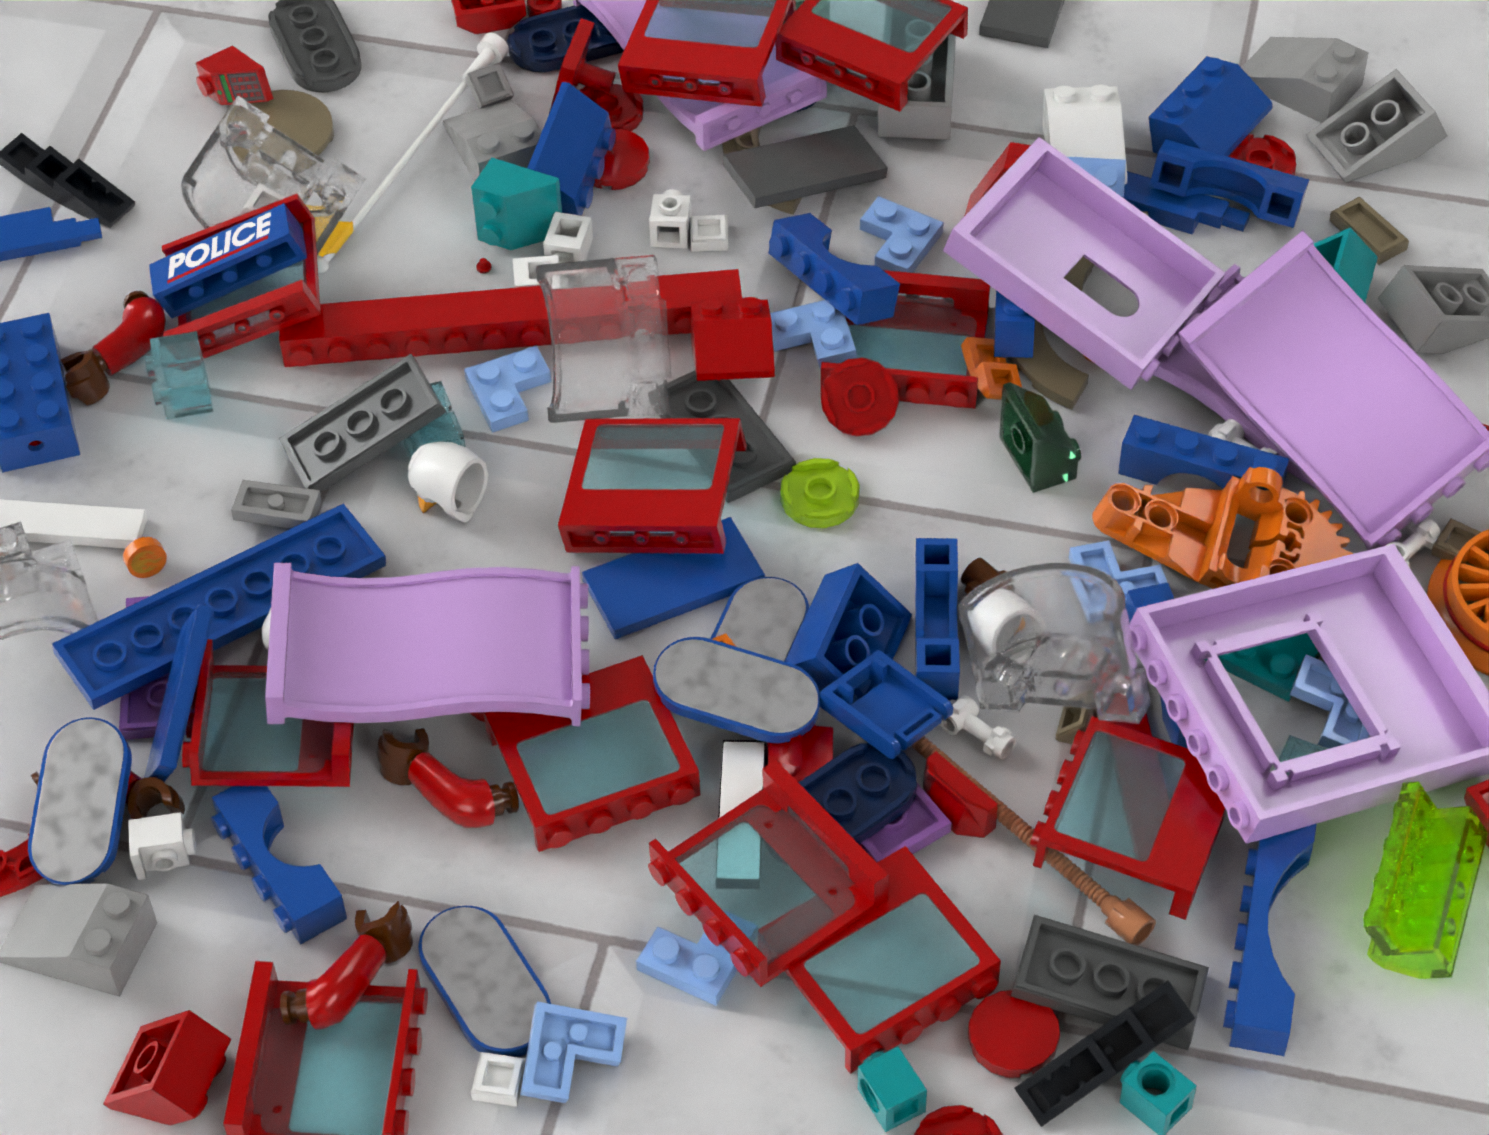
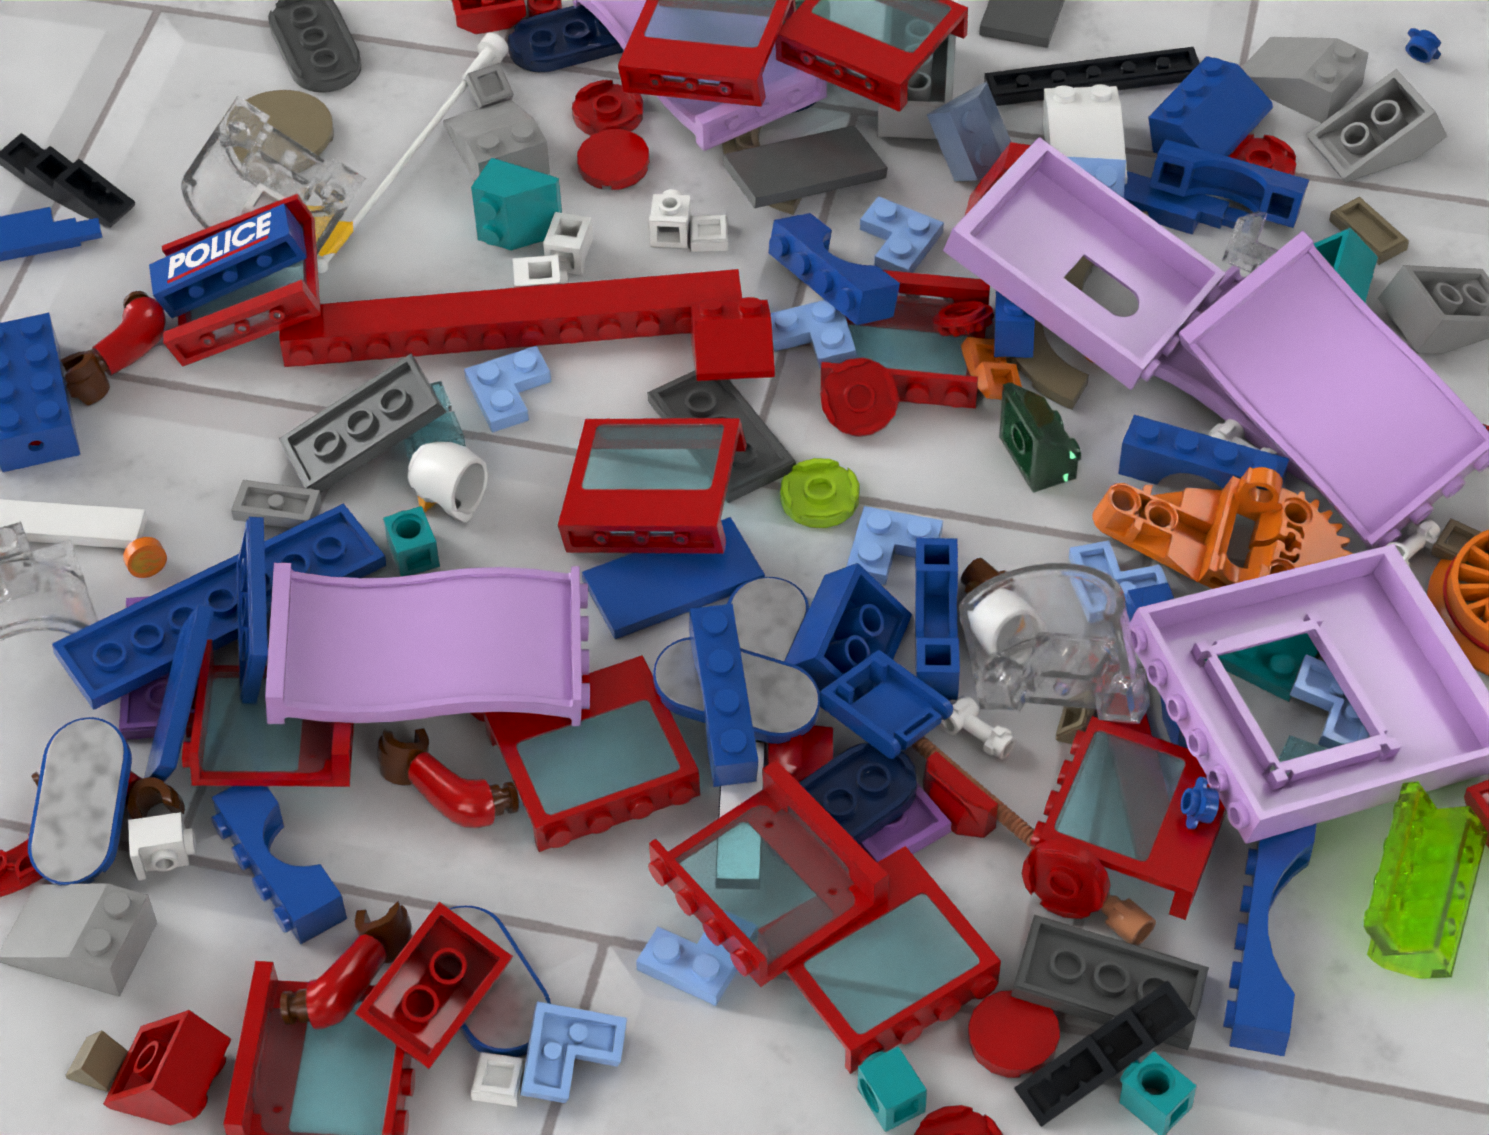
(97, 1061): none -> dark tan slope
(180, 375): clear light blue piece -> none
(232, 75): red slope -> none
(251, 610): none -> blue tile
(411, 541): none -> teal brick
(434, 985): none -> red slope
(483, 266): red piece -> none
(574, 66): red tile -> none
(574, 147): blue slope -> none
(605, 340): clear piece -> none
(724, 695): none -> blue arch
(888, 533): none -> light blue plate
(963, 318): none -> red gear
(970, 133): none -> sand blue slope
(1066, 879): none -> red tile
(1121, 71): none -> black tile
(1199, 803): none -> blue plate
(1243, 247): none -> clear panel
(1423, 45): none -> blue plate

